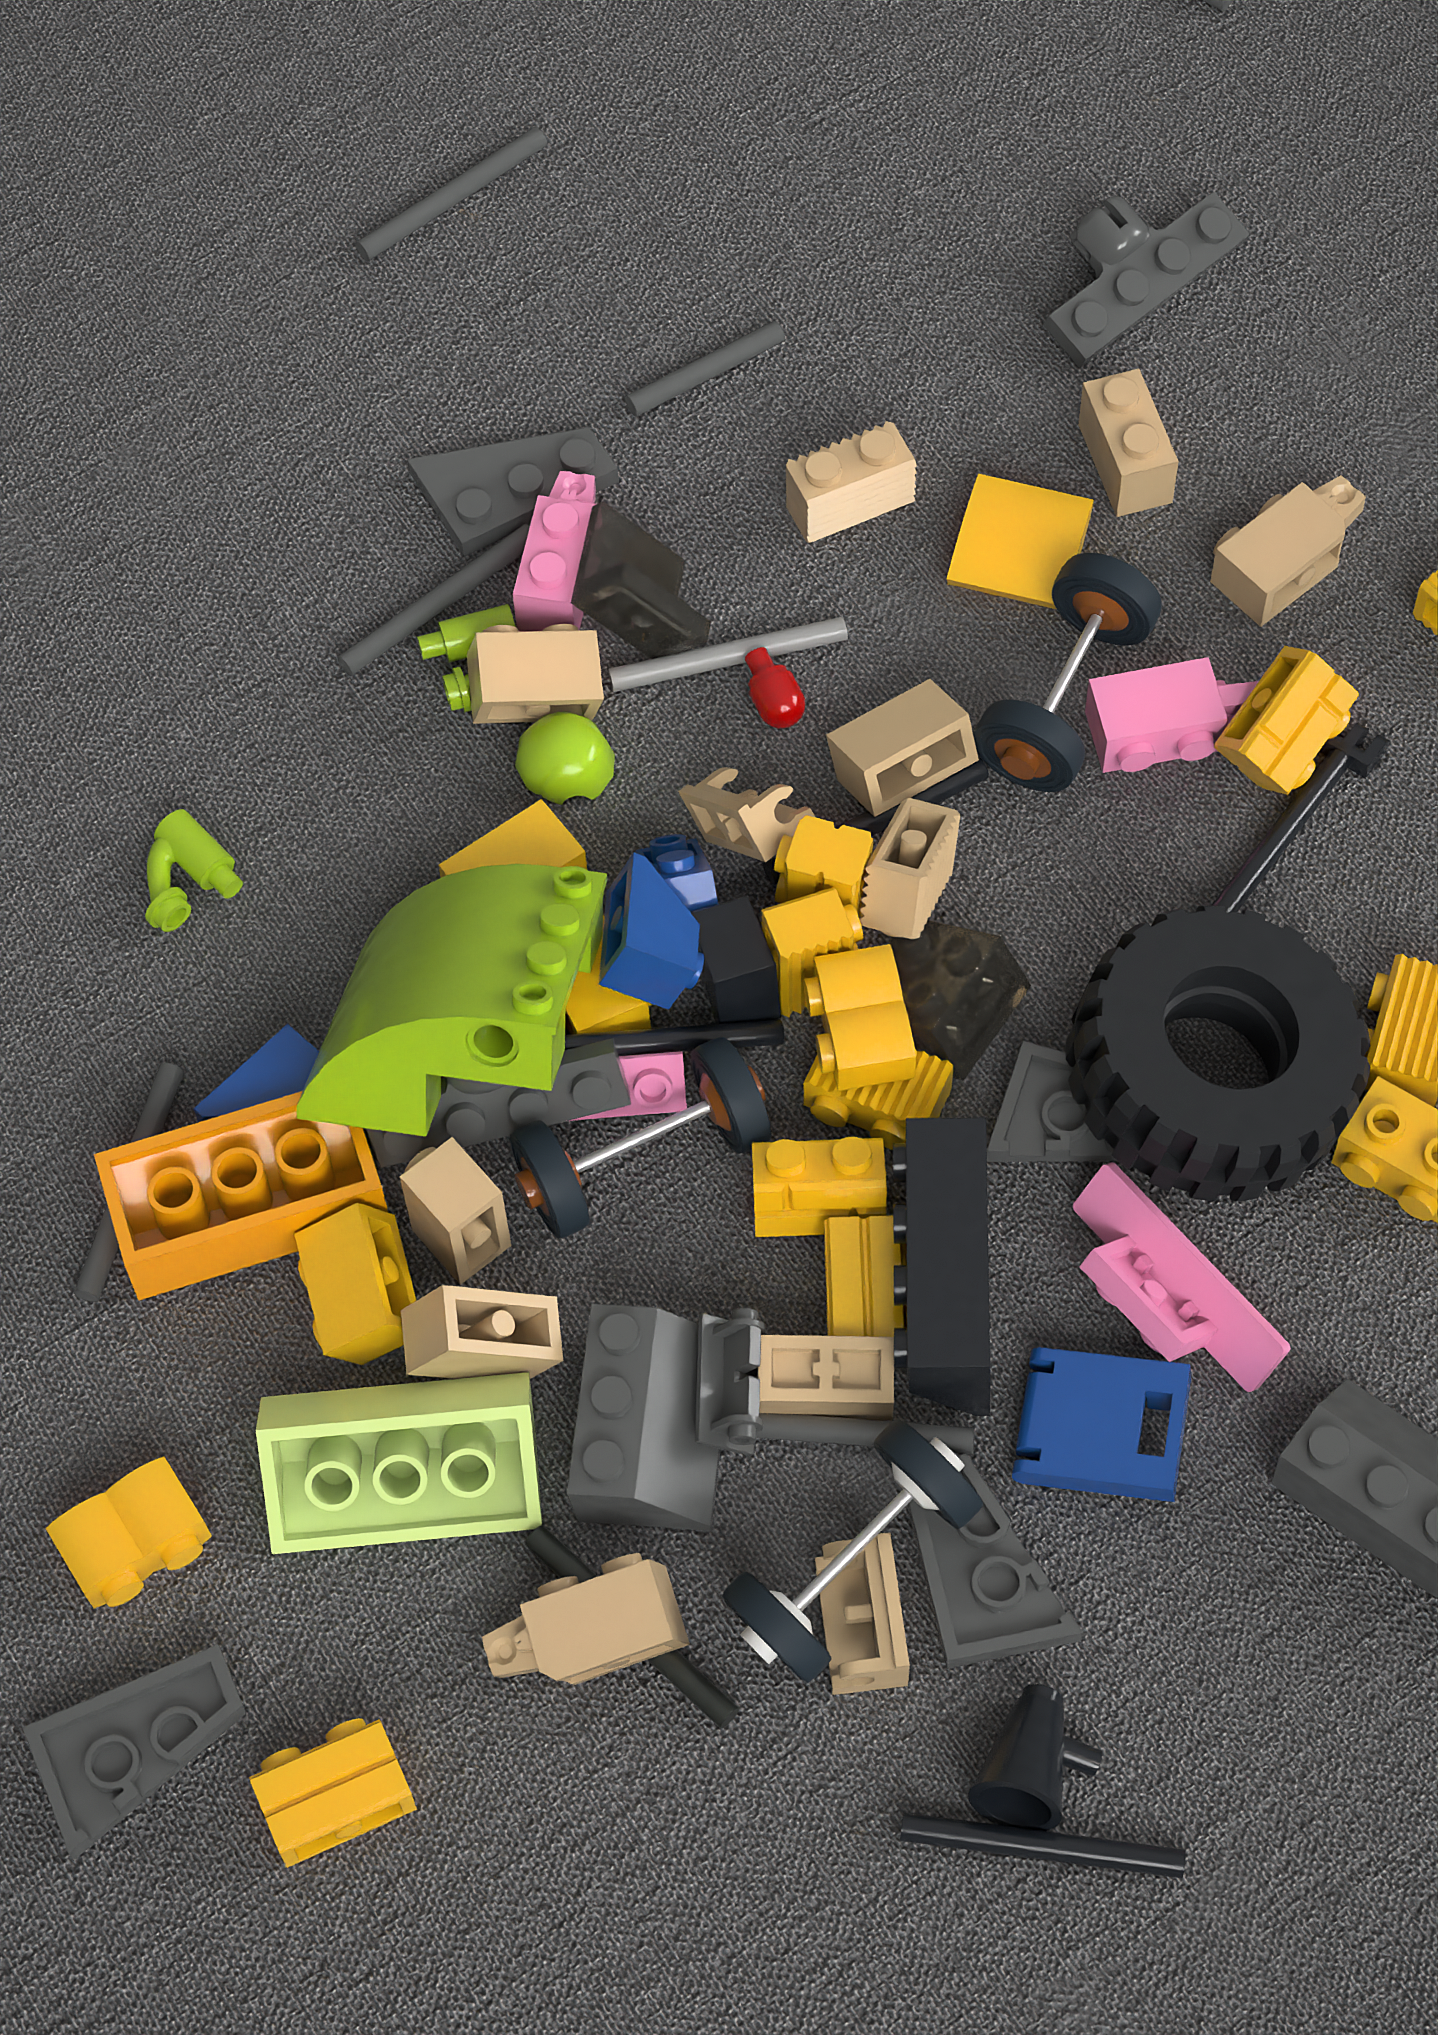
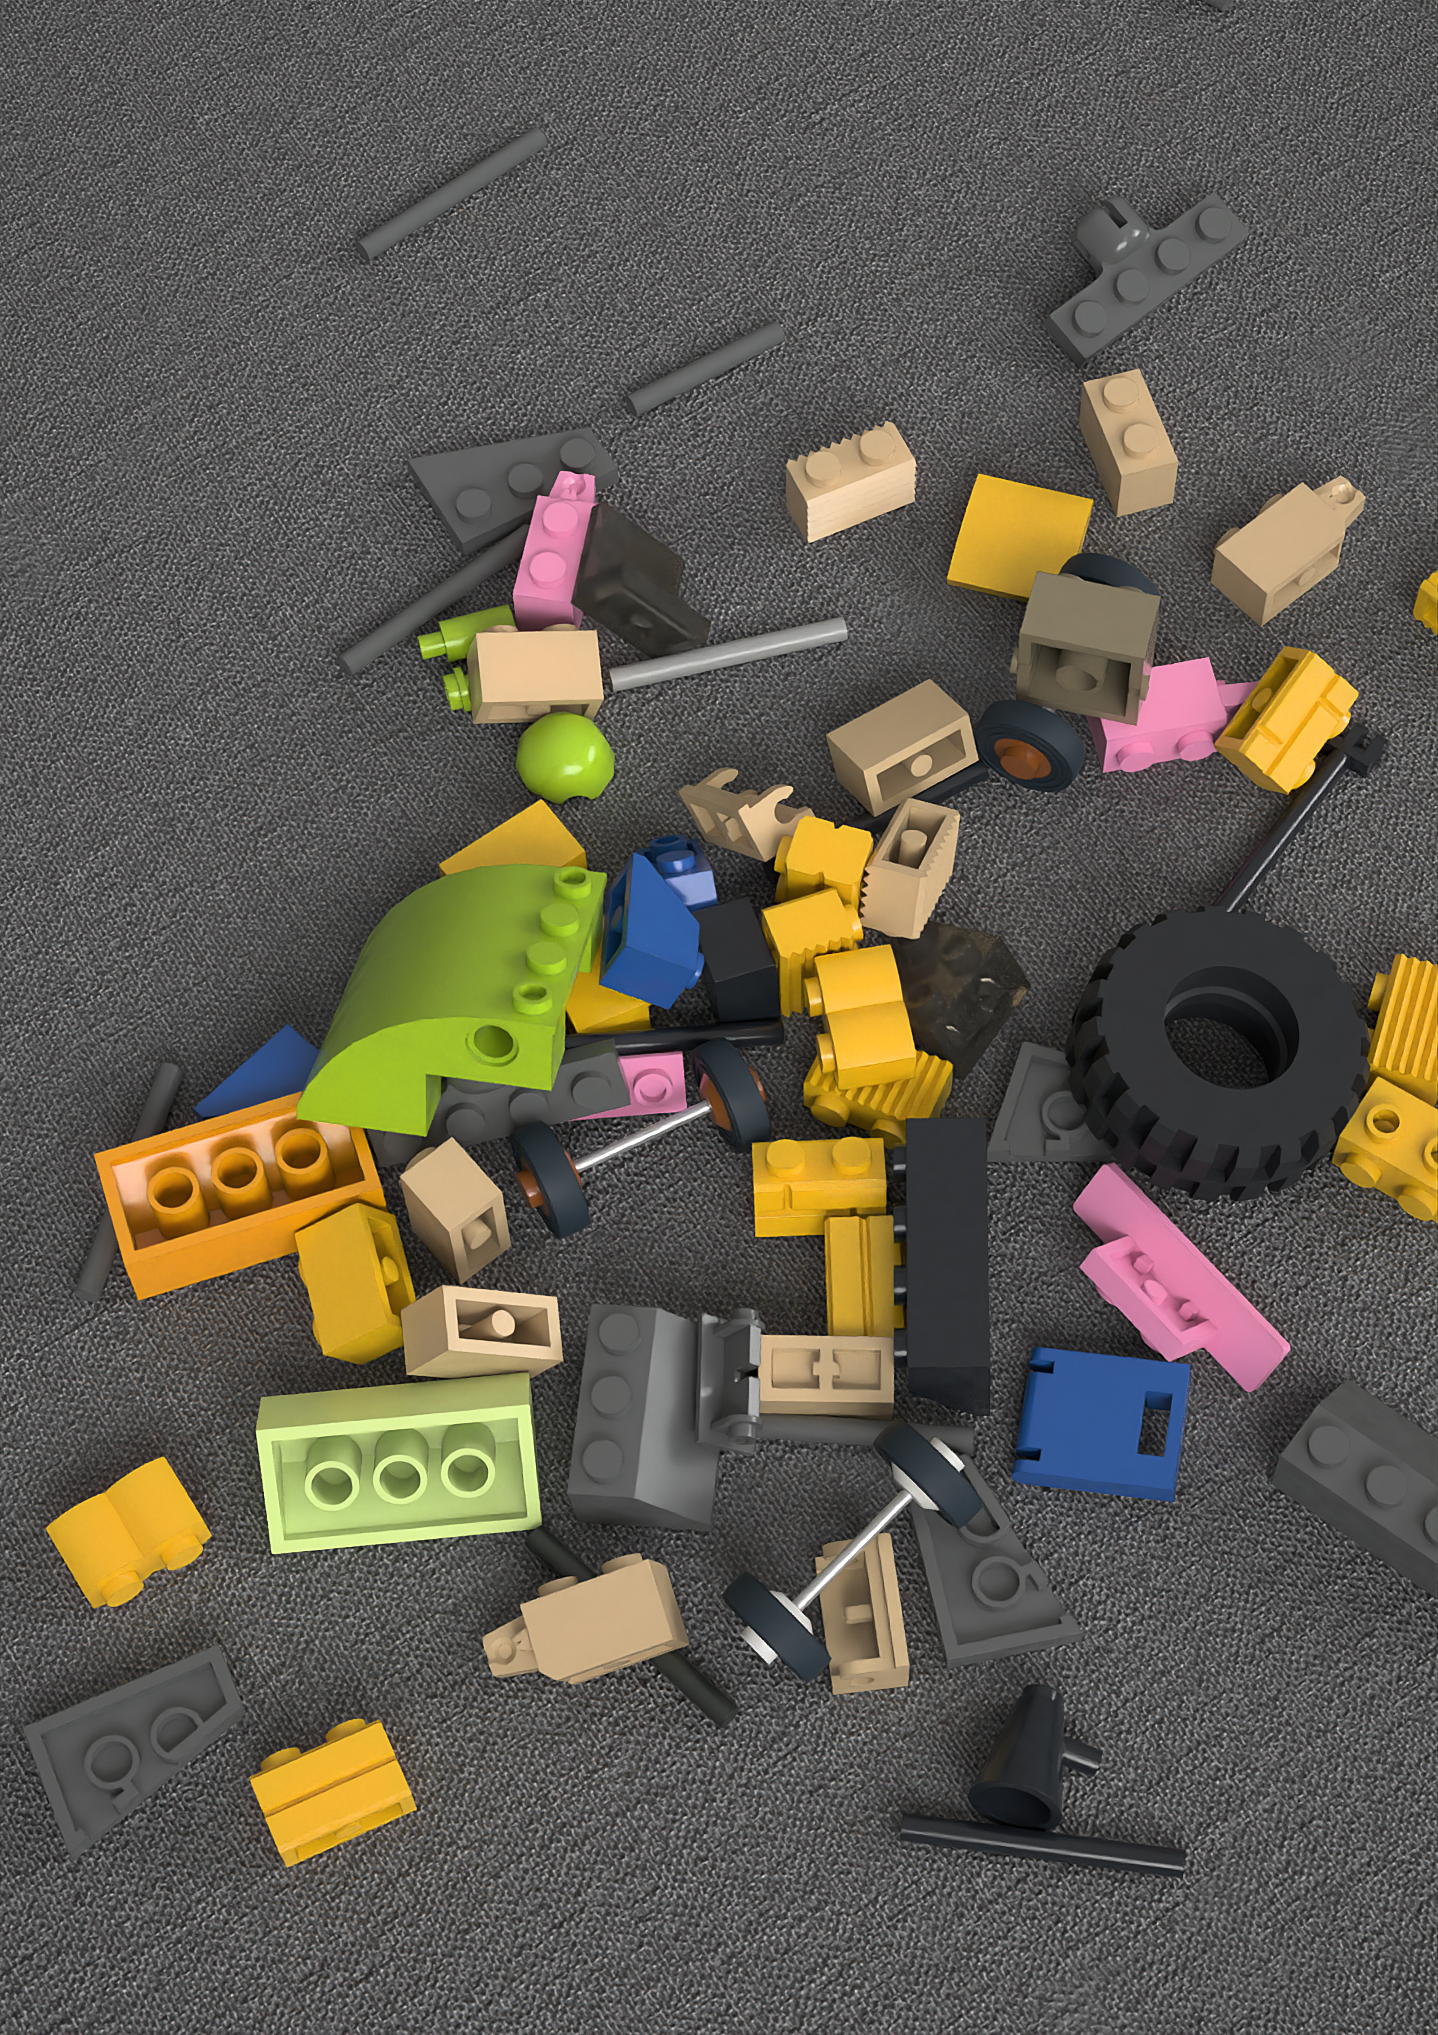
(188, 844): lime plant -> none
(774, 691): red cylinder -> none
(1086, 647): none -> dark tan brick

